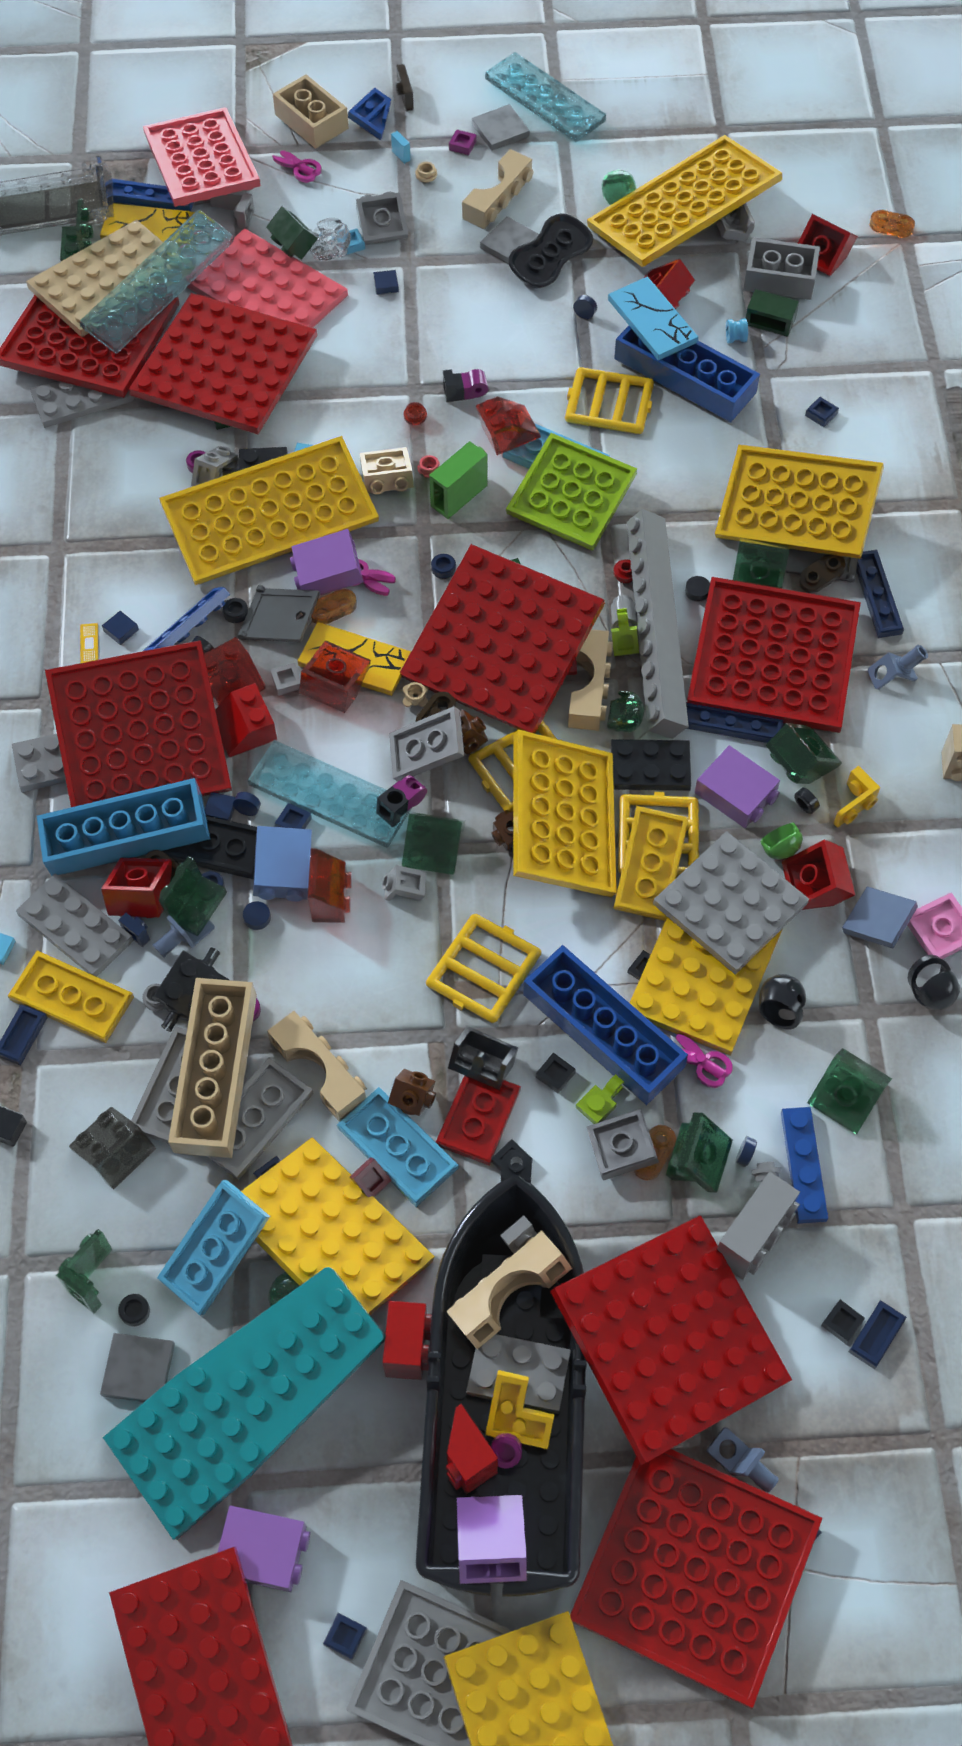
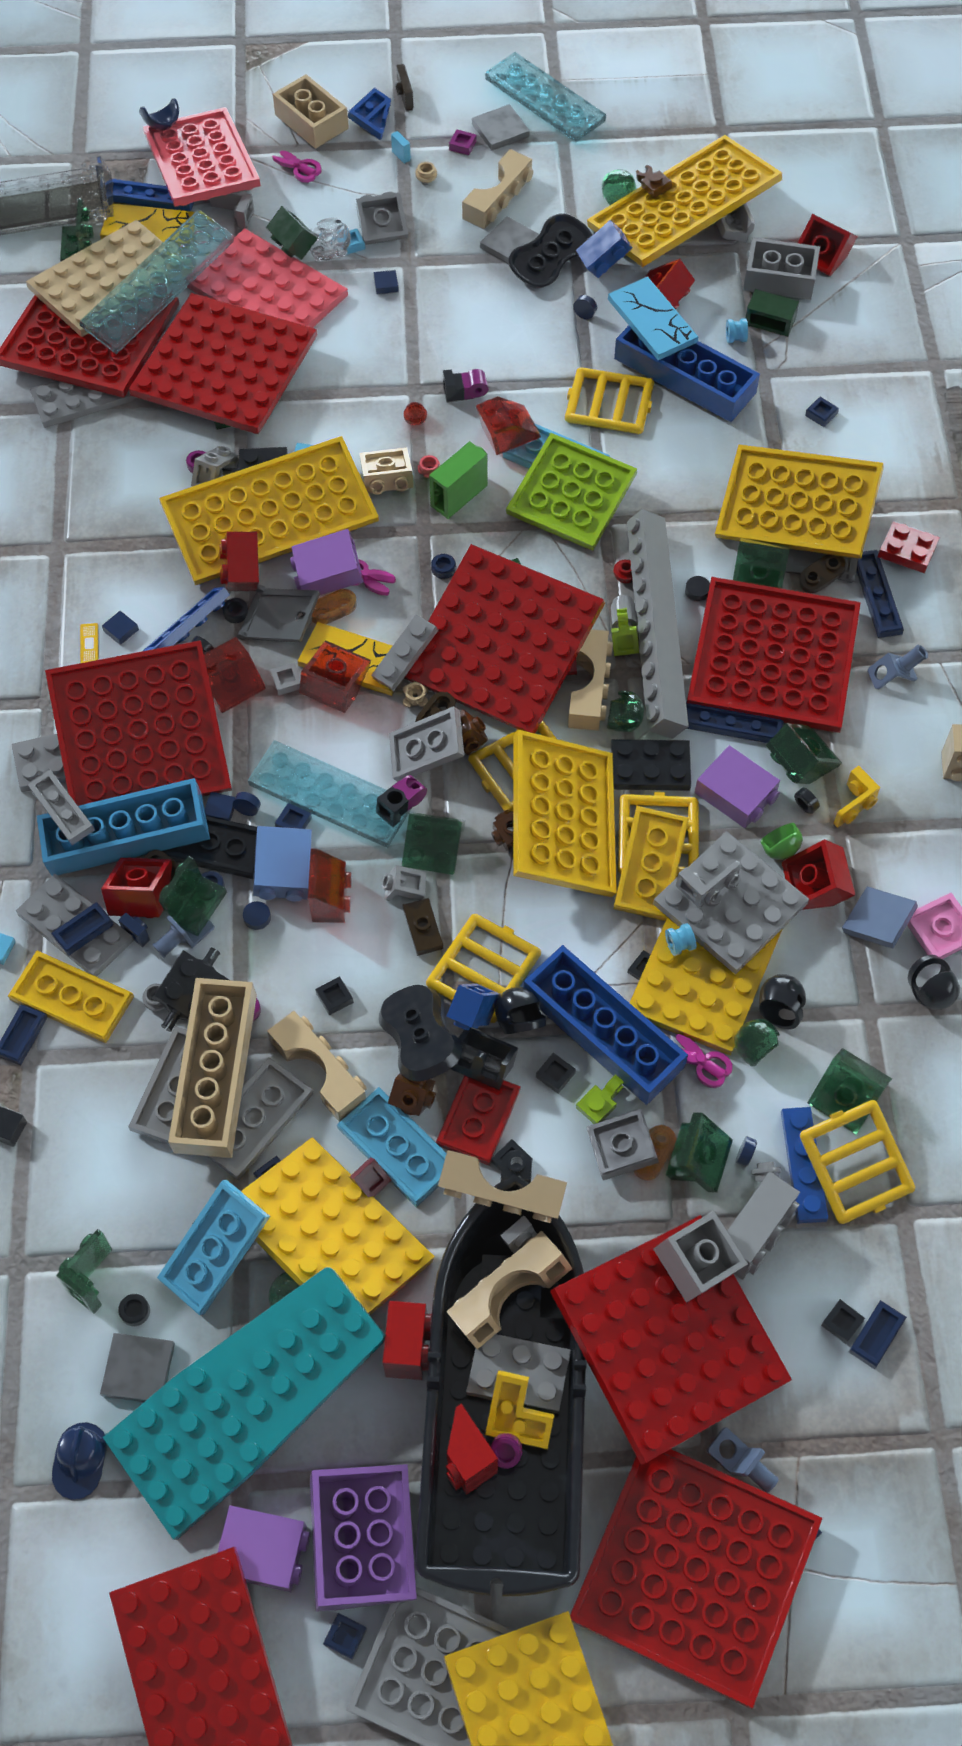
(61, 807): none -> light grey plate
(79, 1461): none -> dark blue piece
(82, 929): none -> dark blue tile
(113, 1146): clear smoke bracket -> none
(163, 118): none -> dark blue helmet
(241, 561): none -> red brick
(244, 721): red slope -> none
(334, 995): none -> black tile
(362, 1537): none -> medium lavender slope
(404, 652): none -> light grey plate
(422, 926): none -> dark brown plate
(422, 1039): none -> black plate
(463, 1175): none -> tan arch
(472, 1006): none -> blue brick
(491, 1539): medium lavender brick -> none
(518, 1011): none -> black helmet
(604, 249): none -> brick
(653, 183): none -> reddish brown plate
(680, 939): none -> medium azure wheel
(694, 888): none -> light grey bracket
(700, 1256): none -> light grey brick
(755, 1040): none -> clear green hair
(892, 223): clear orange plate -> none
(894, 1160): none -> yellow bar
(908, 547): none -> plate

